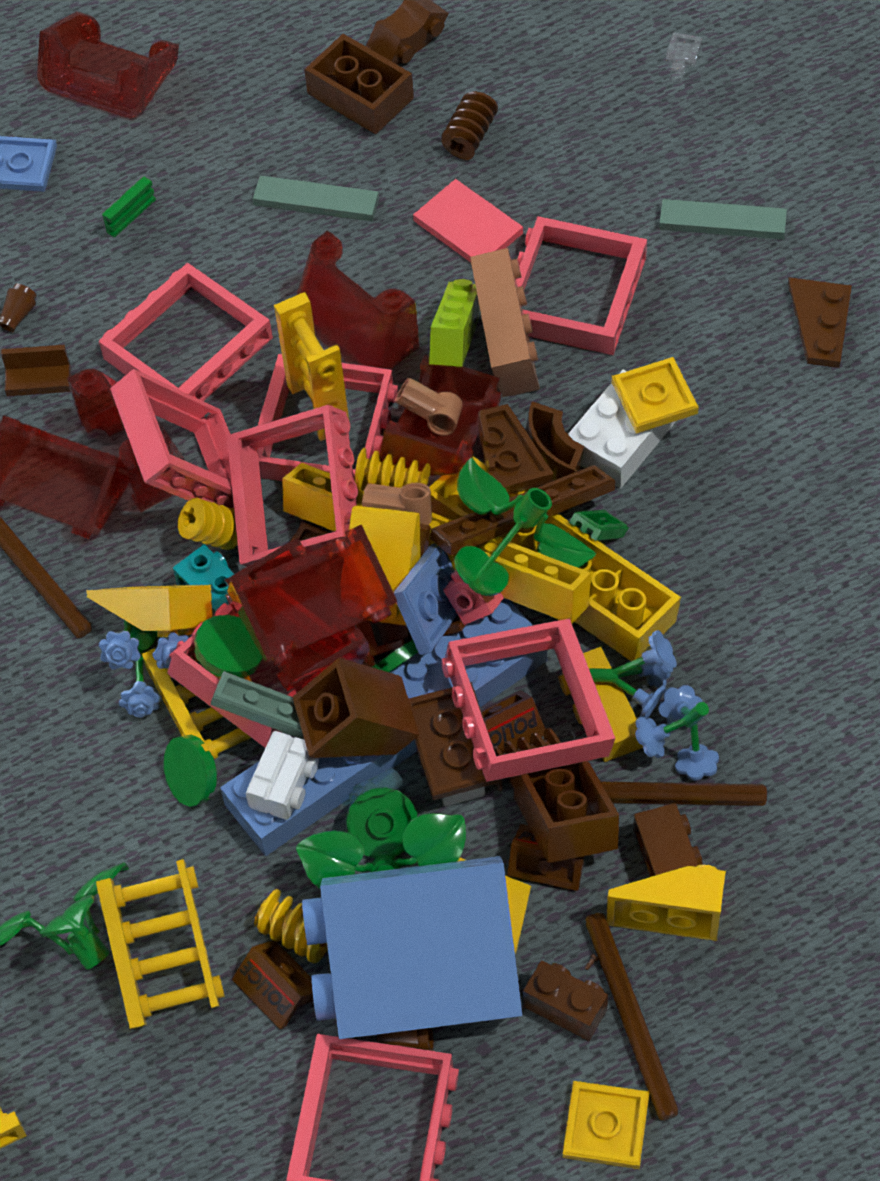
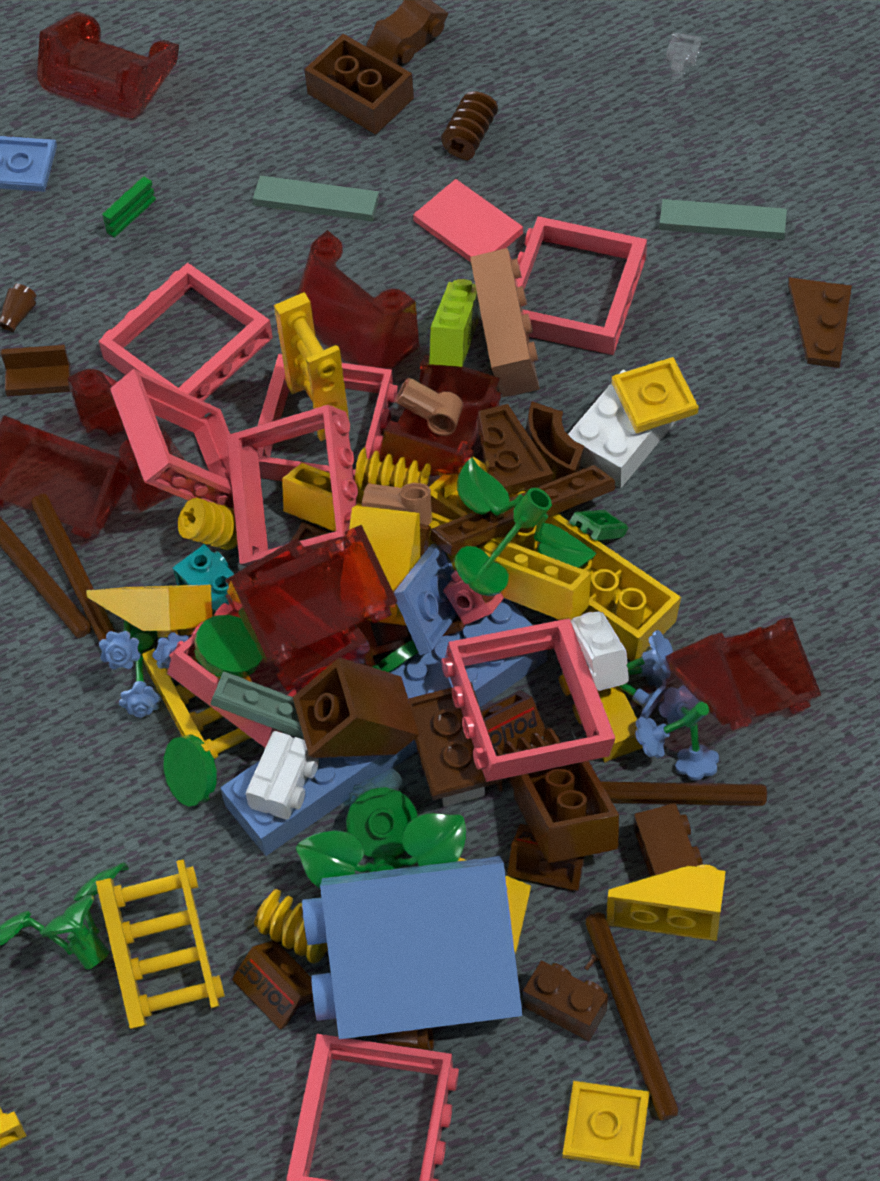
(71, 565): none -> reddish brown axle
(601, 650): none -> white brick
(748, 673): none -> clear red windscreen

